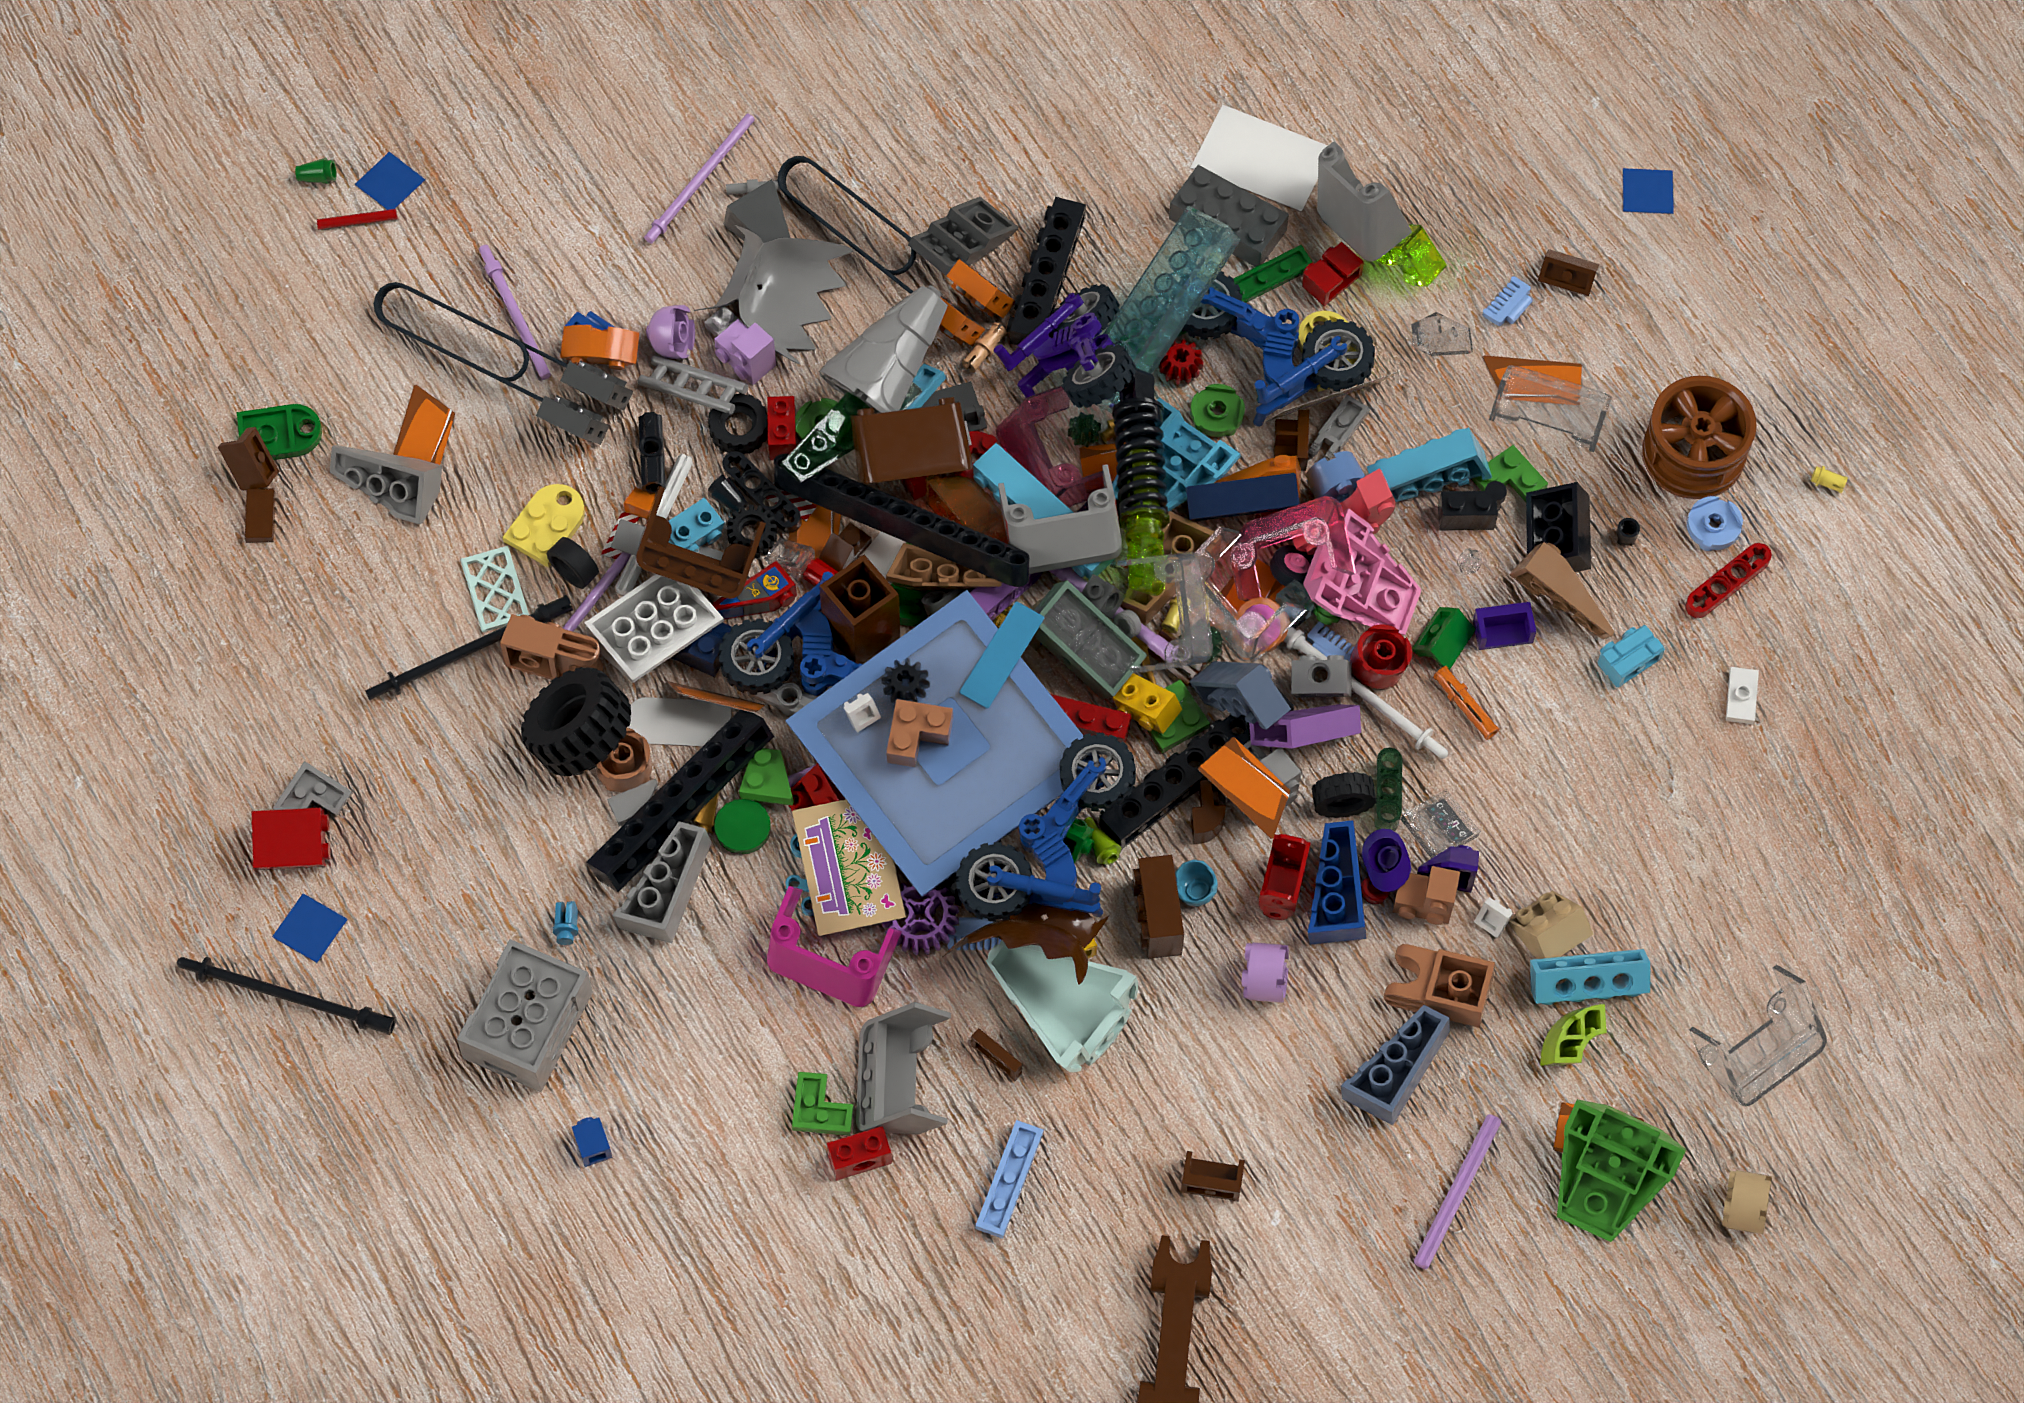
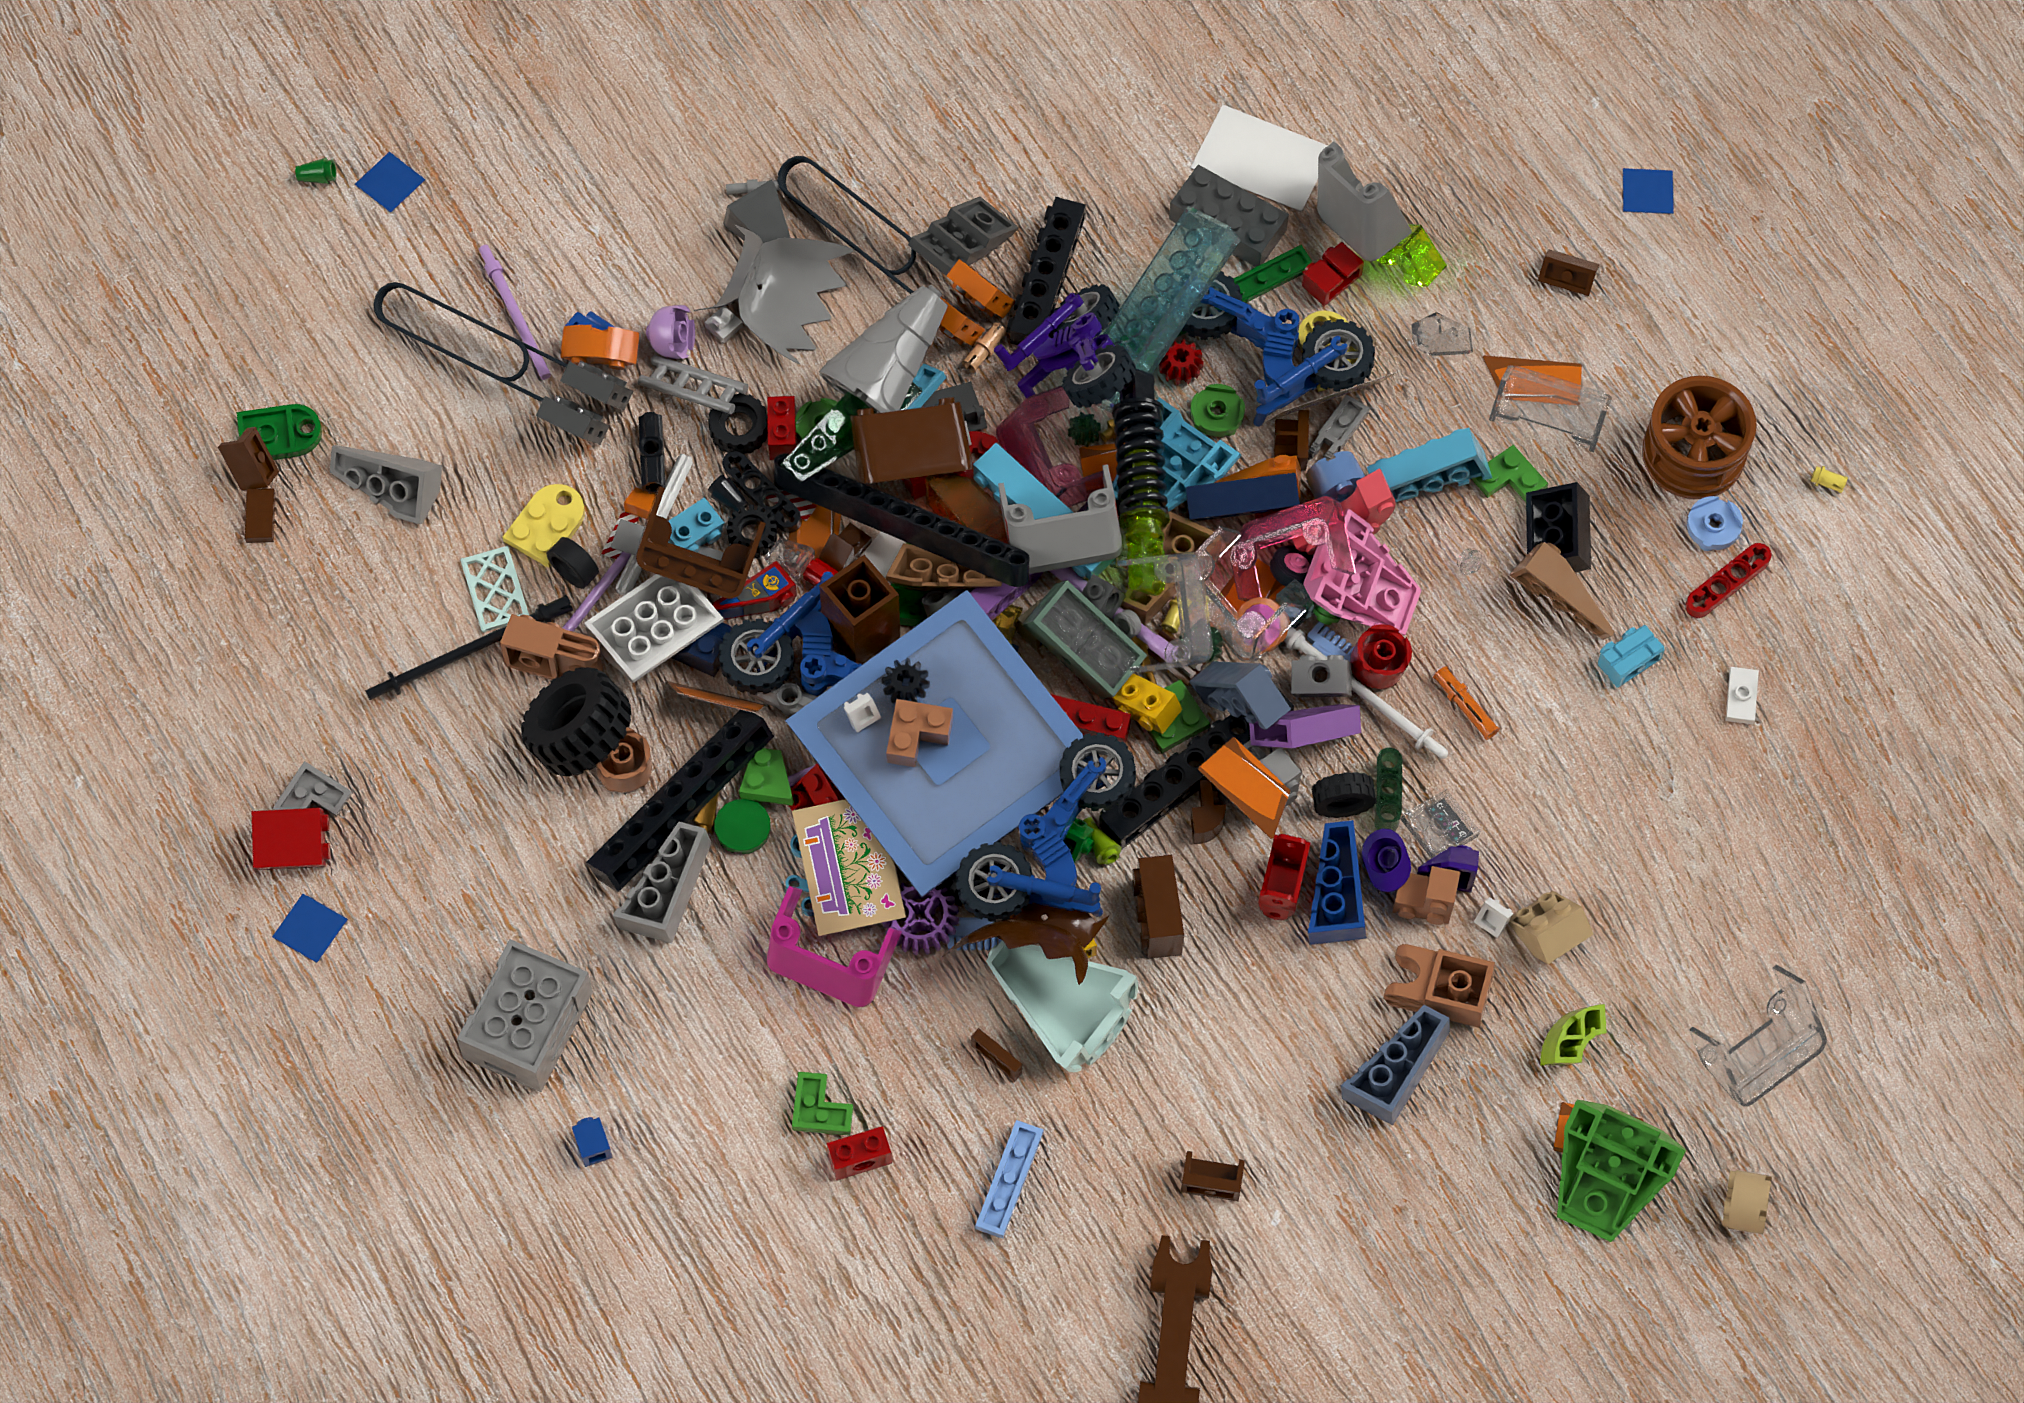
(356, 219): red bar -> none
(364, 1018): black bar -> none
(424, 428): orange sticker -> none
(565, 922): dark azure arm -> none
(629, 802): light grey tile -> none
(659, 226): lavender bar -> none
(677, 720): white sticker -> none
(746, 350): lavender brick -> none
(889, 1070): light grey windscreen -> none
(1002, 654): dark azure sticker -> none
(1196, 883): medium azure hair -> none
(1266, 972): lavender brick -> none
(1371, 894): red tile -> none
(1444, 636): green panel -> none
(1457, 1192): lavender axle -> none
(1471, 508): black hinge -> none
(1504, 625): dark purple panel -> none
(1513, 307): light blue piece -> none
(1547, 972): medium azure brick -> none
(1629, 526): black hose -> none

